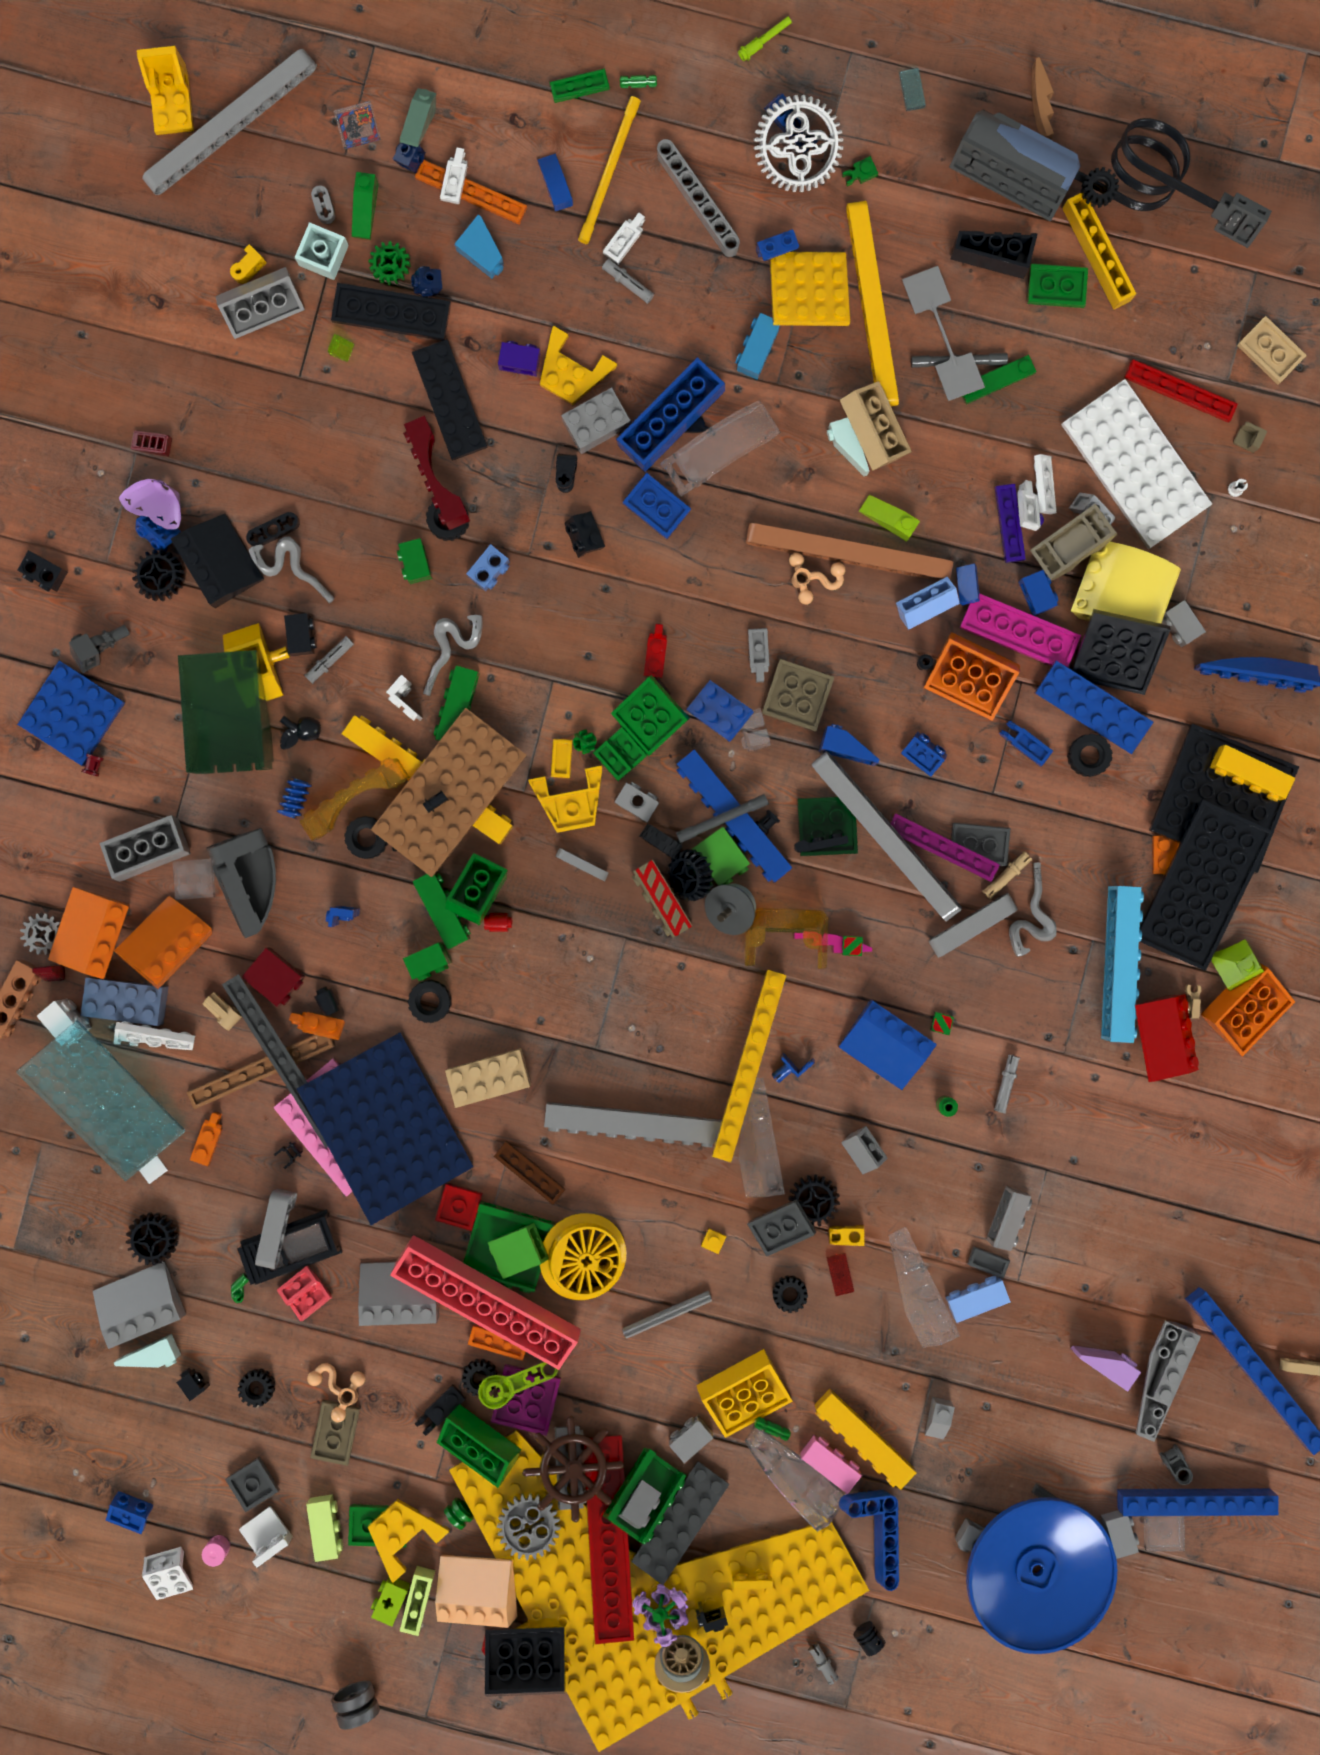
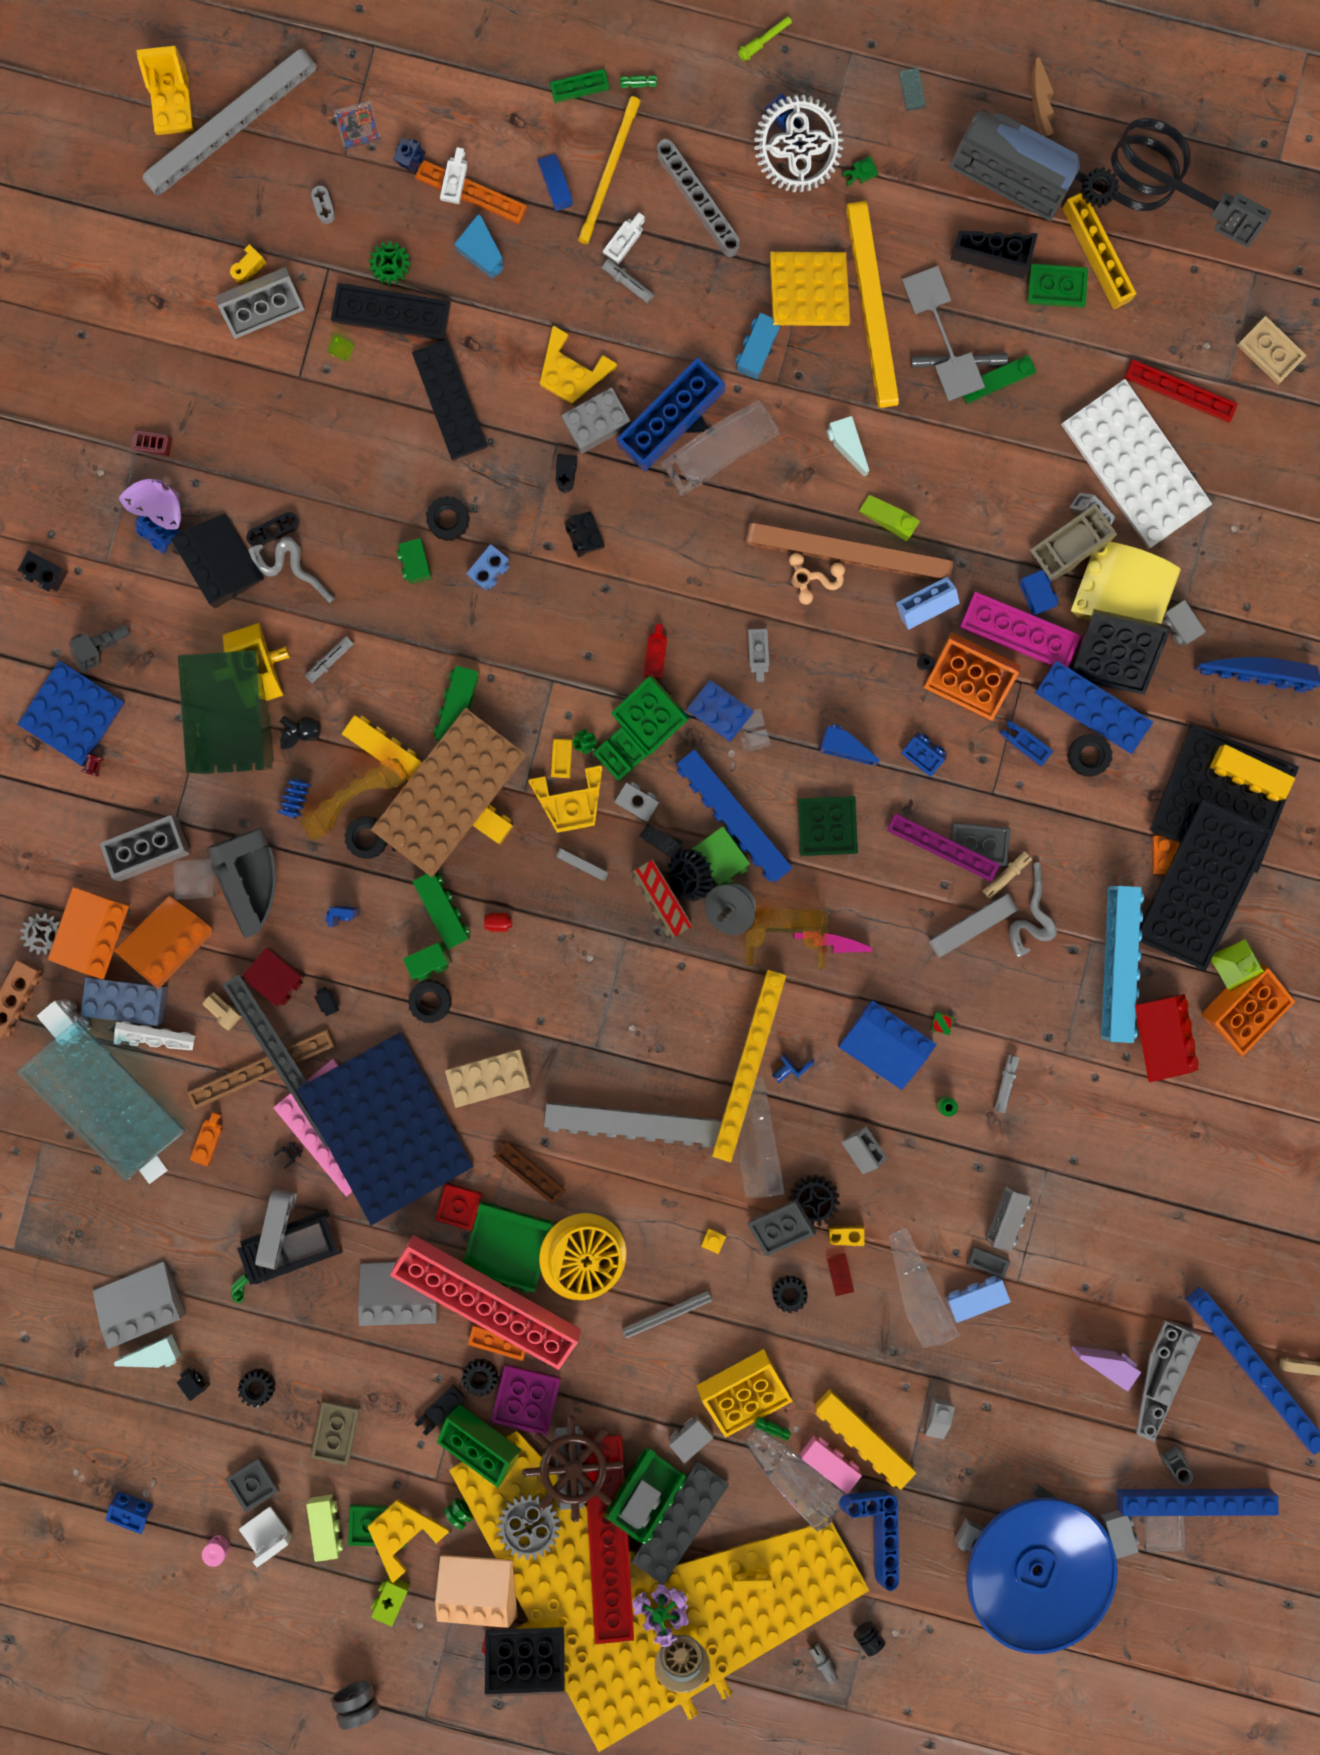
(50, 973): dark red slope -> none
(143, 576): black gear -> none
(152, 1254): black gear -> none
(165, 1573): white bracket -> none
(300, 634): black brick -> none
(304, 1293): coral slope -> none
(318, 1024): orange hinge -> none
(321, 251): light aqua brick -> none
(357, 1379): light nougat piece -> none
(364, 205): green slope -> none
(401, 688): white bracket -> none
(417, 1600): yellowish green brick -> none
(419, 117): sand green slope -> none
(427, 281): dark blue brick -> none
(434, 801): black pin -> none
(447, 625): light grey animal -> none
(451, 506): dark red arch -> none
(476, 889): green brick -> none
(509, 1385): lime beam -> none
(518, 1250): bright green brick -> none
(519, 358): dark purple brick -> none
(656, 506): blue plate -> none
(693, 831): dark grey piece -> none
(712, 1619): black bracket -> none
(767, 821): black bush -> none
(777, 245): blue bracket -> none
(797, 695): dark tan plate -> none
(820, 843): black hinge -> none
(852, 946): green tile -> none
(875, 425): tan brick -> none
(886, 836): light grey beam -> none
(968, 584): blue tile -> none
(1010, 523): dark purple plate -> none
(1028, 506): white hinge -> none
(1045, 484): white plate -> none
(1193, 1001): tan plate -> none
(1240, 487): white pin -> none
(1250, 437): dark tan panel -> none

